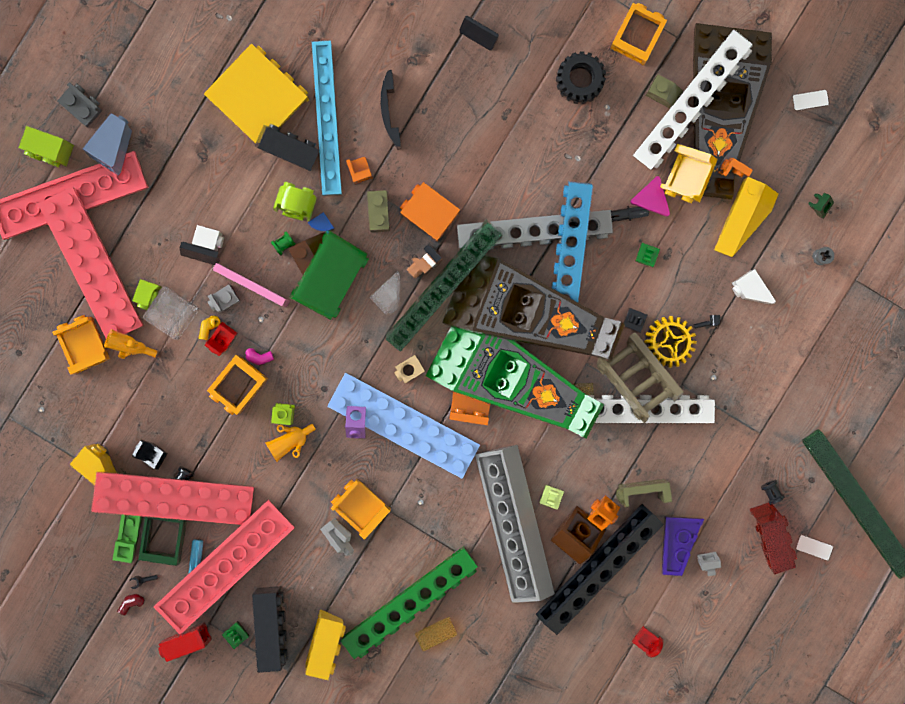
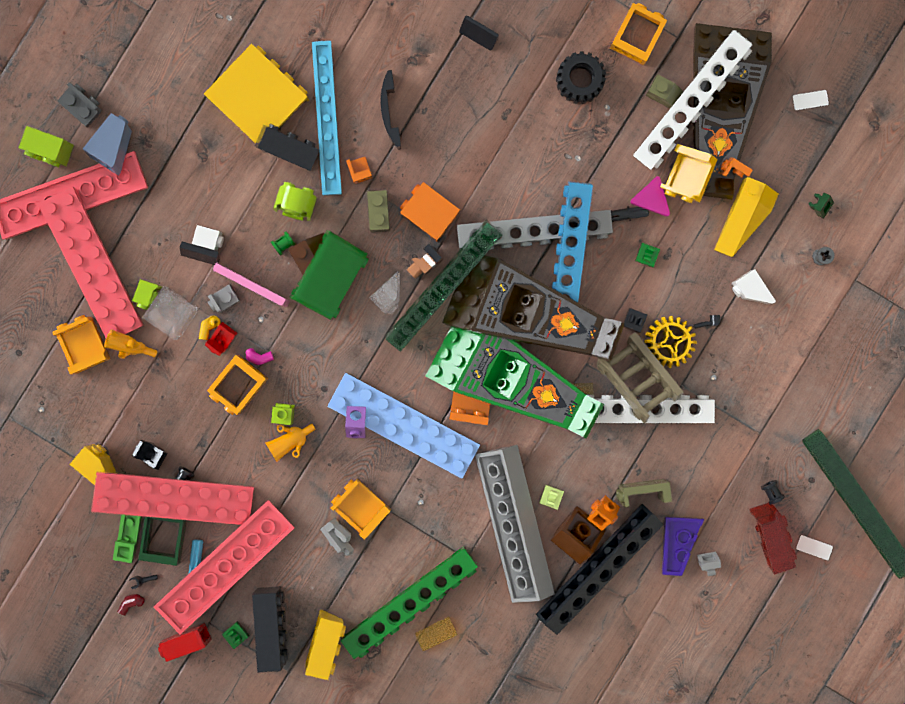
(321, 223): blue tile -> none
(418, 369): tan brick -> none
(648, 642): red tile -> none

